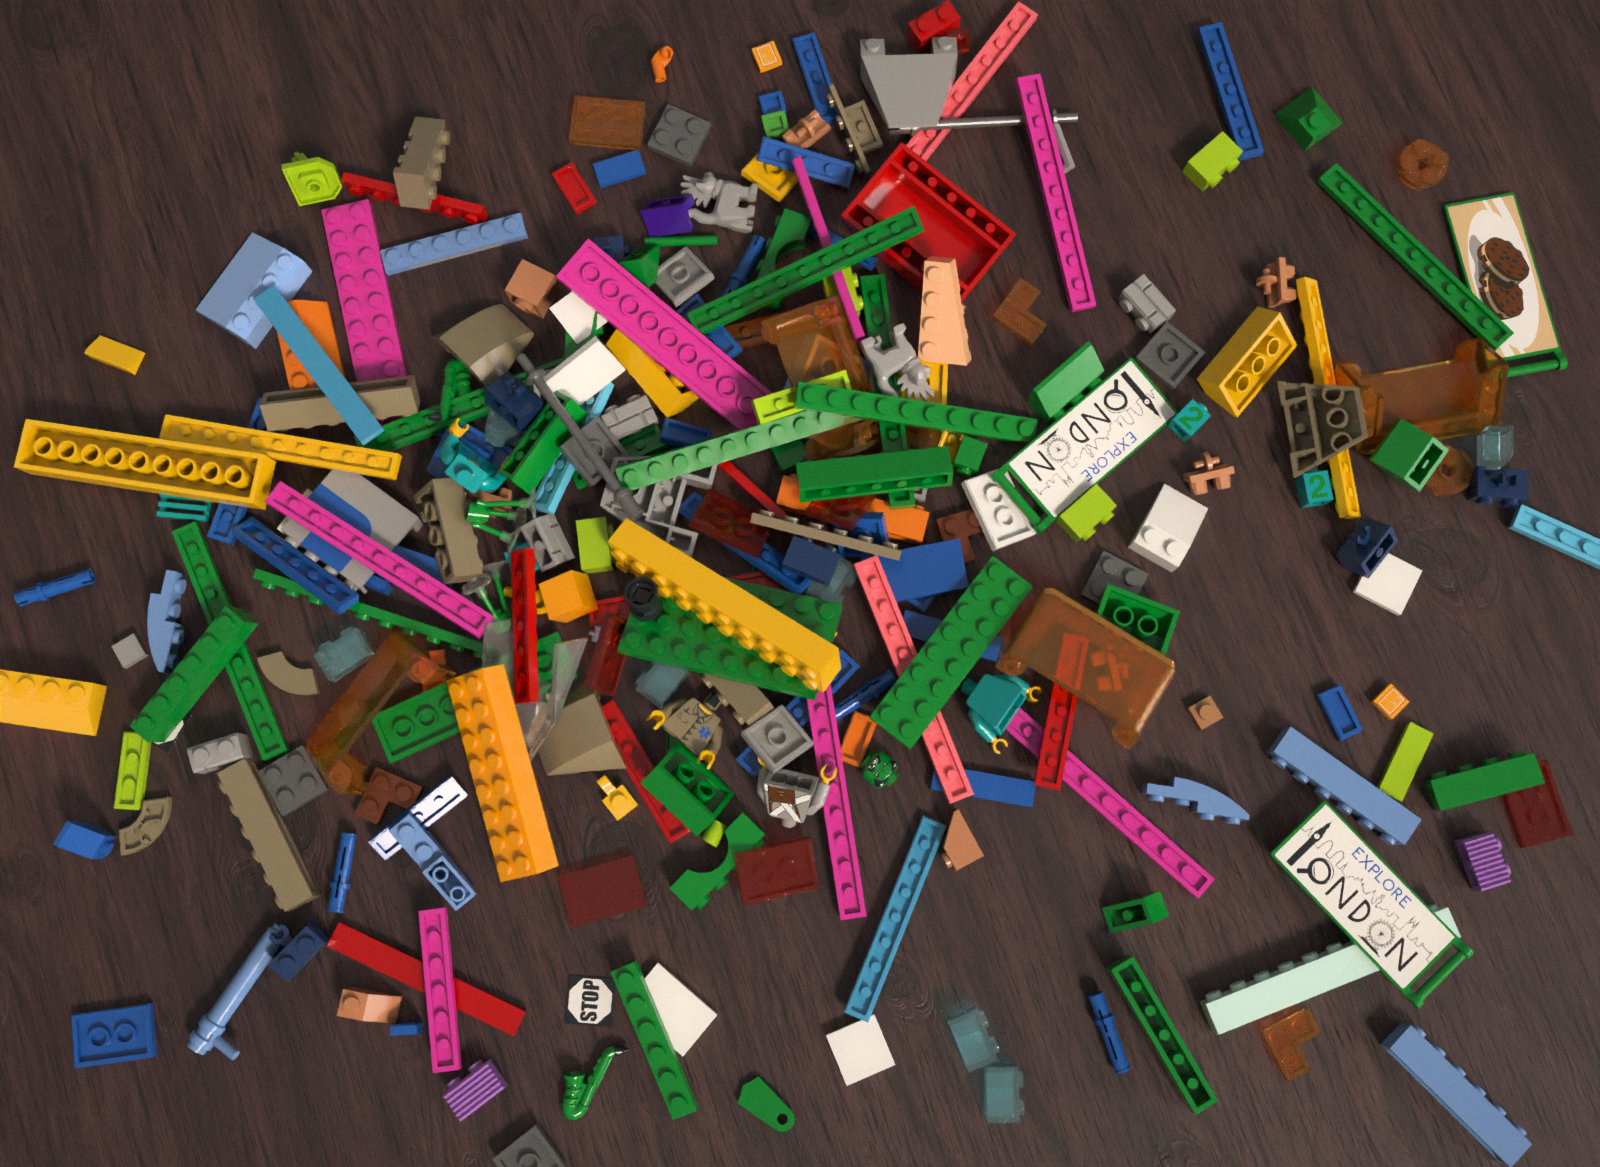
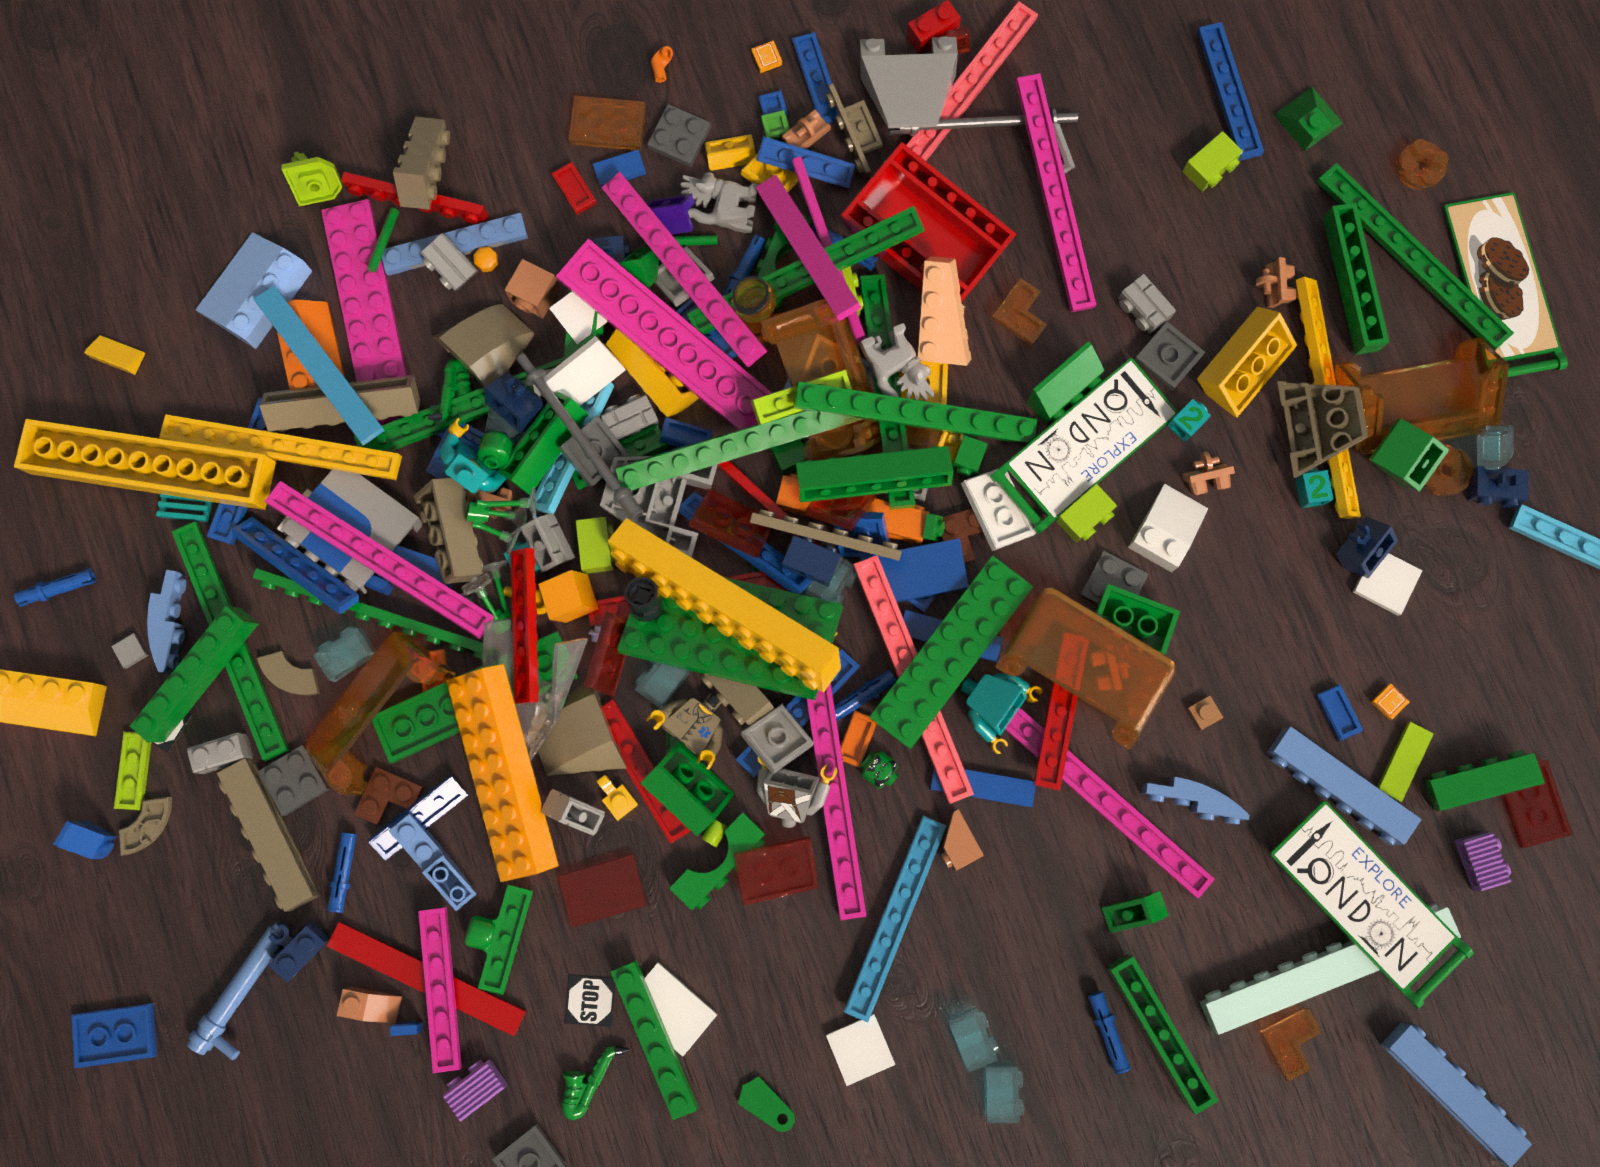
(383, 240): none -> green bar
(449, 262): none -> light grey brick
(485, 259): none -> light orange tile
(494, 449): none -> green head
(499, 937): none -> green plate
(573, 812): none -> light grey brick
(684, 270): none -> dark pink plate
(730, 152): none -> yellow slope
(753, 299): none -> clear yellow piece
(808, 248): none -> dark pink tile
(933, 527): none -> green plate
(1355, 279): none -> green brick

